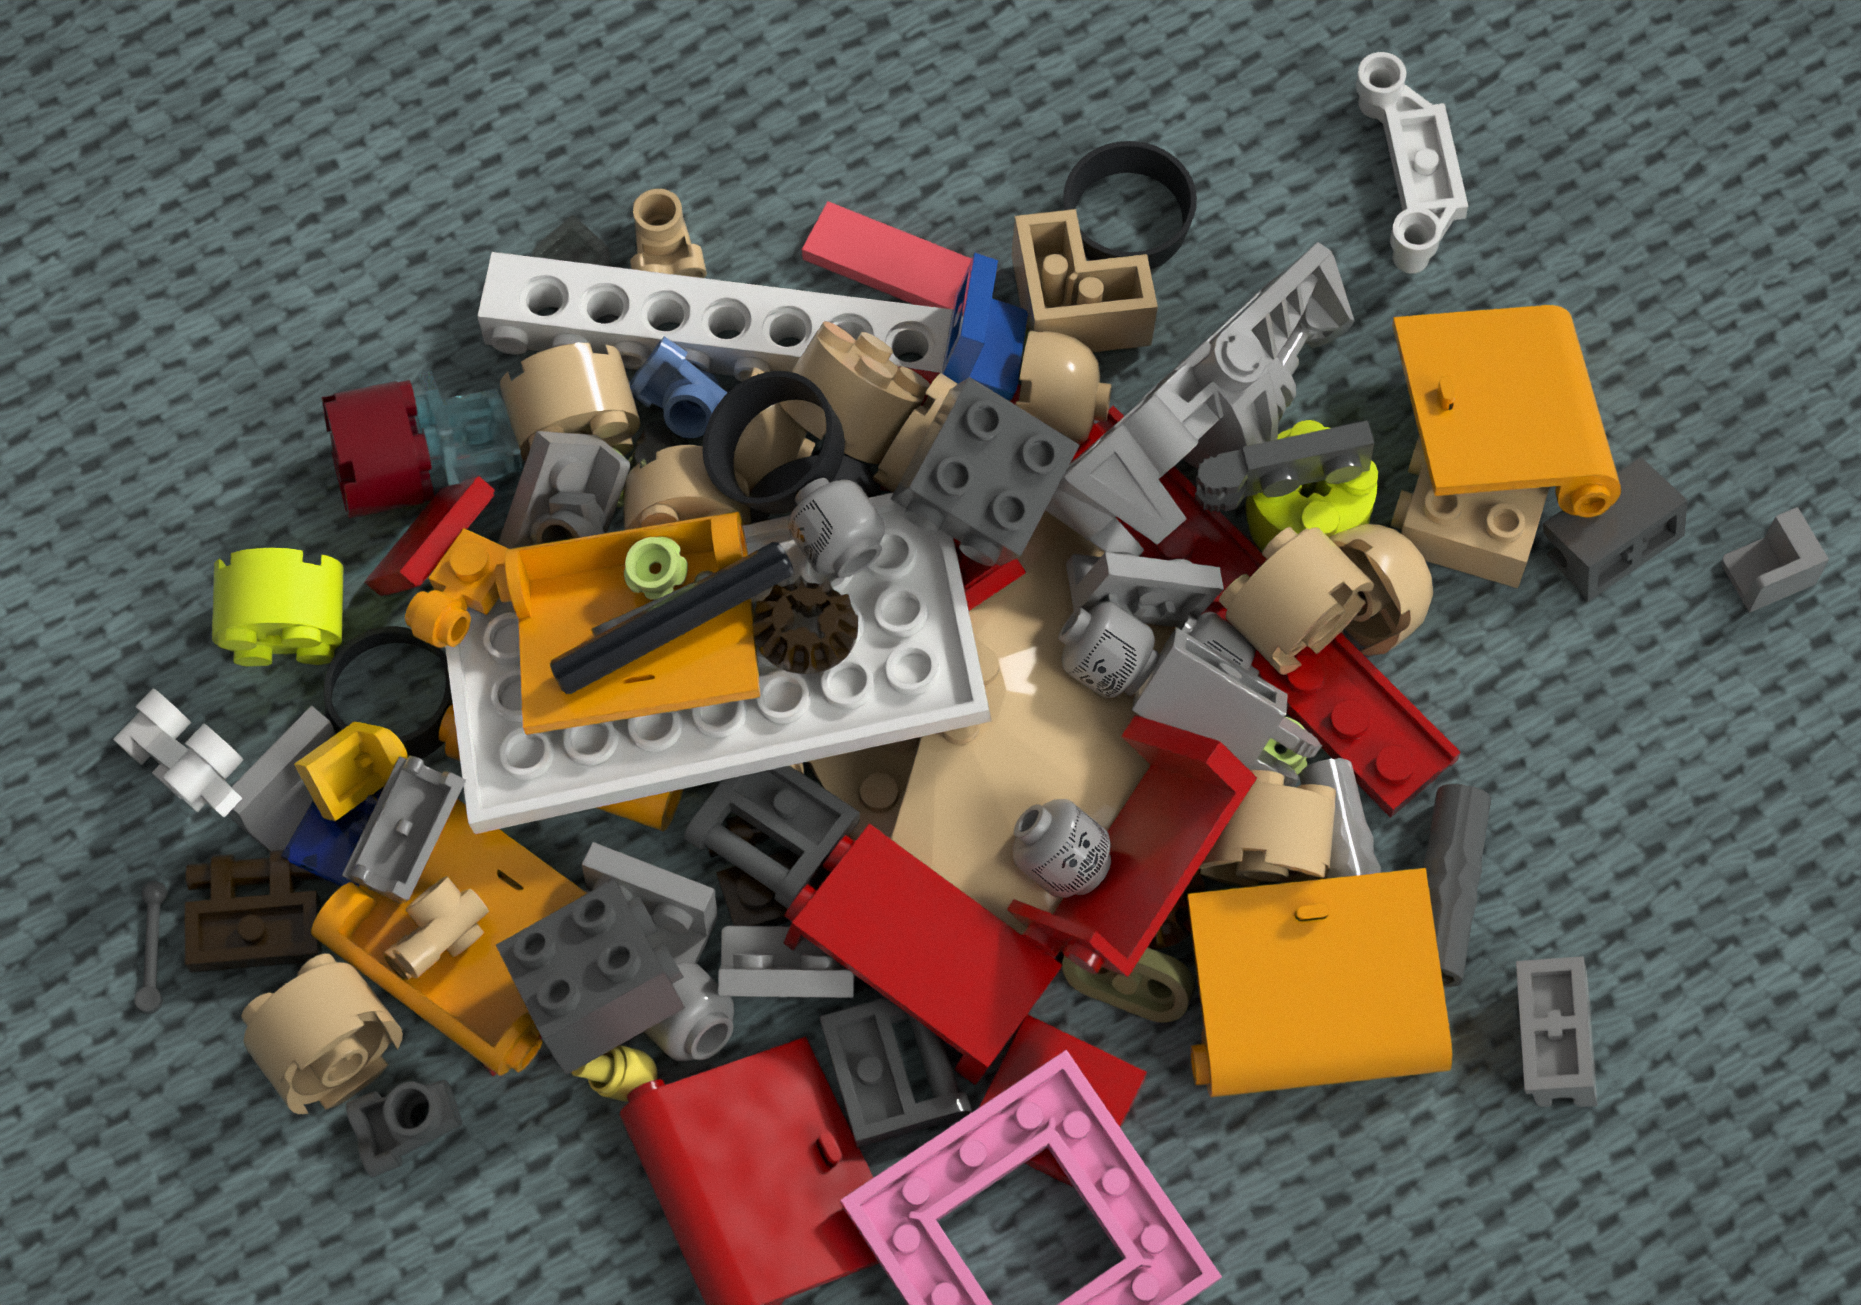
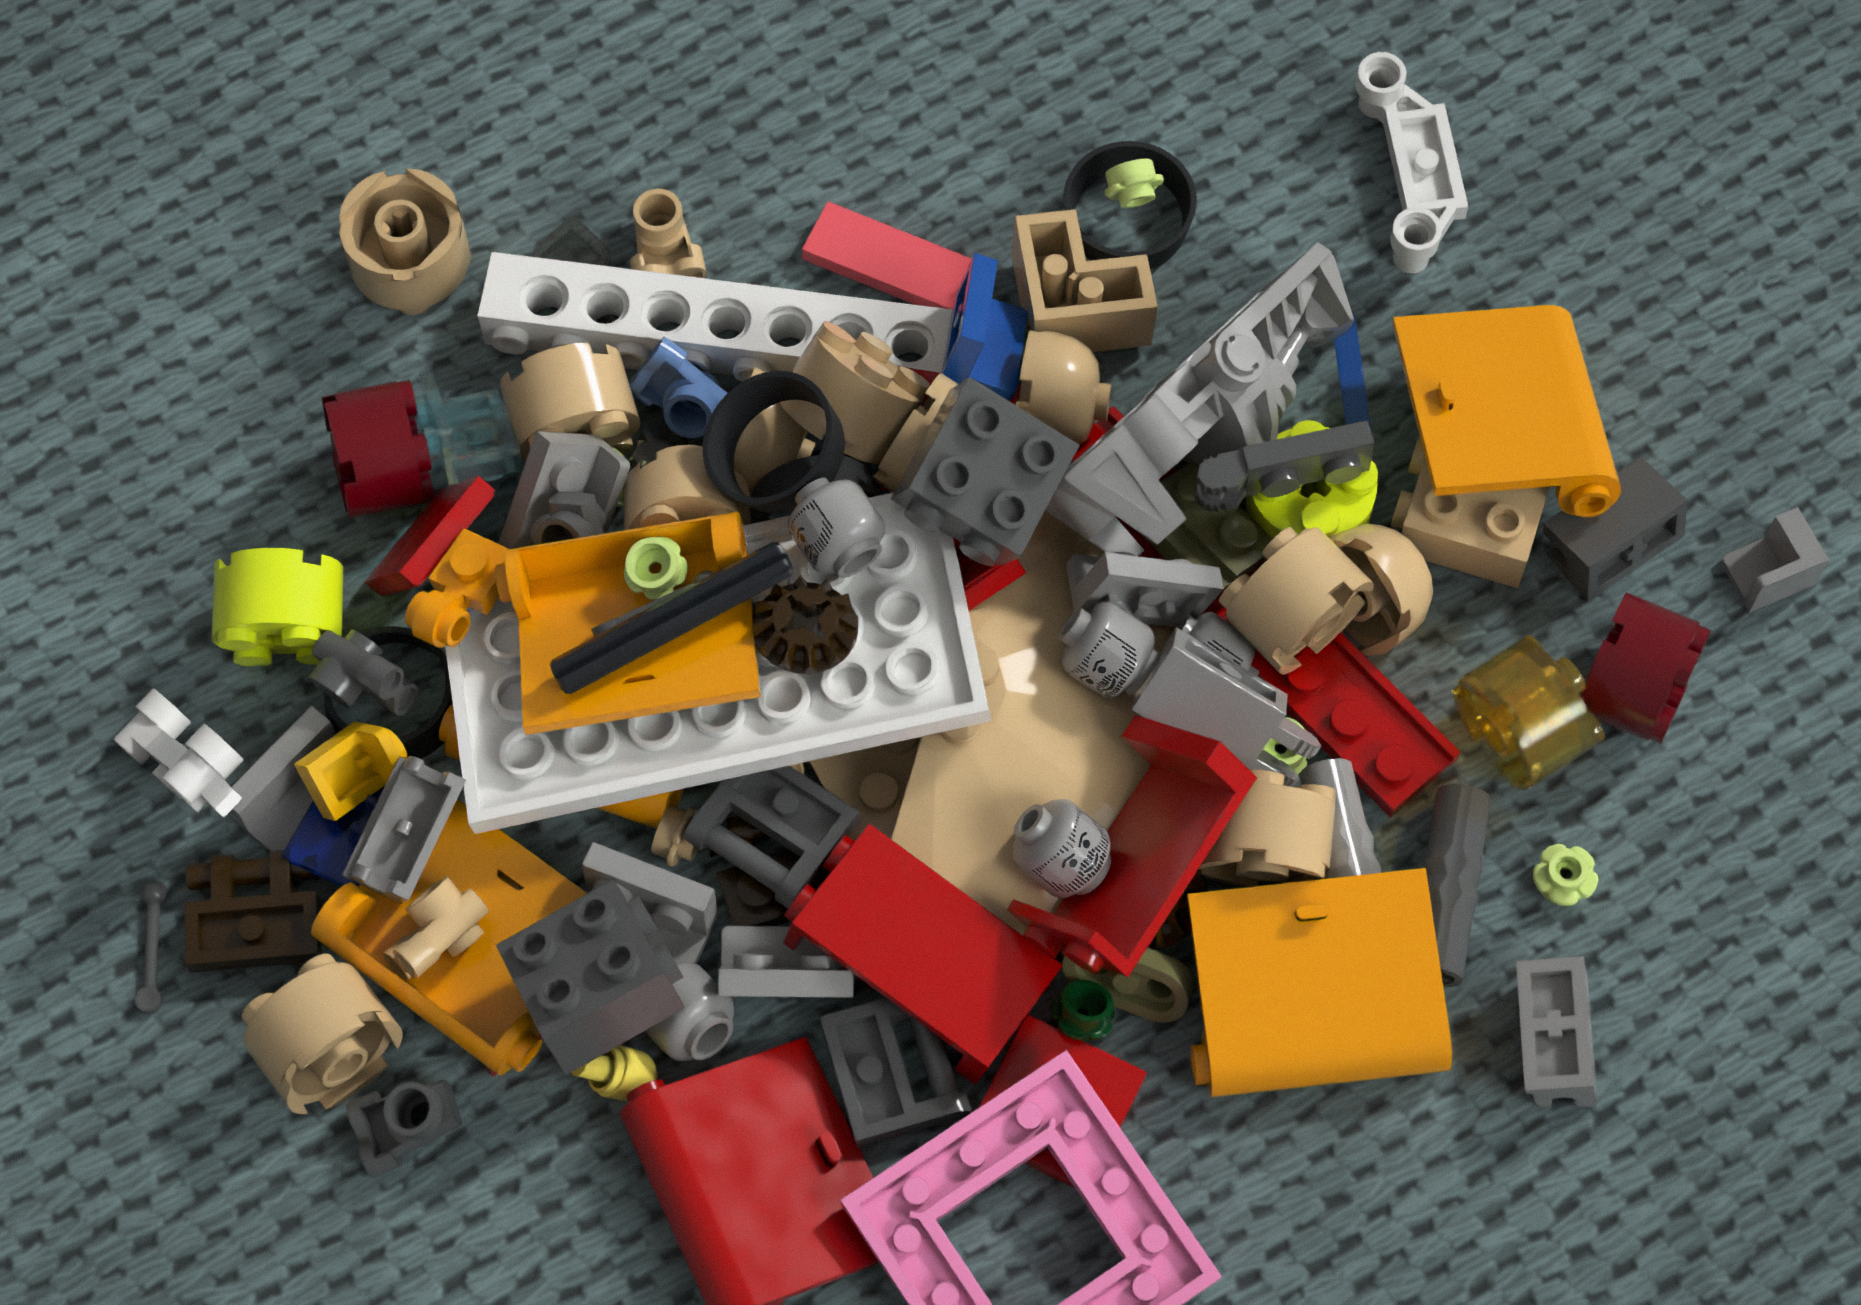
(357, 666): none -> dark grey plate
(404, 240): none -> tan brick
(669, 836): none -> tan plate
(1084, 1010): none -> dark green plate
(1133, 183): none -> yellowish green plate
(1211, 539): none -> olive plate
(1352, 377): none -> blue sticker
(1527, 712): none -> clear yellow brick
(1560, 890): none -> yellowish green plate
(1643, 668): none -> dark red brick

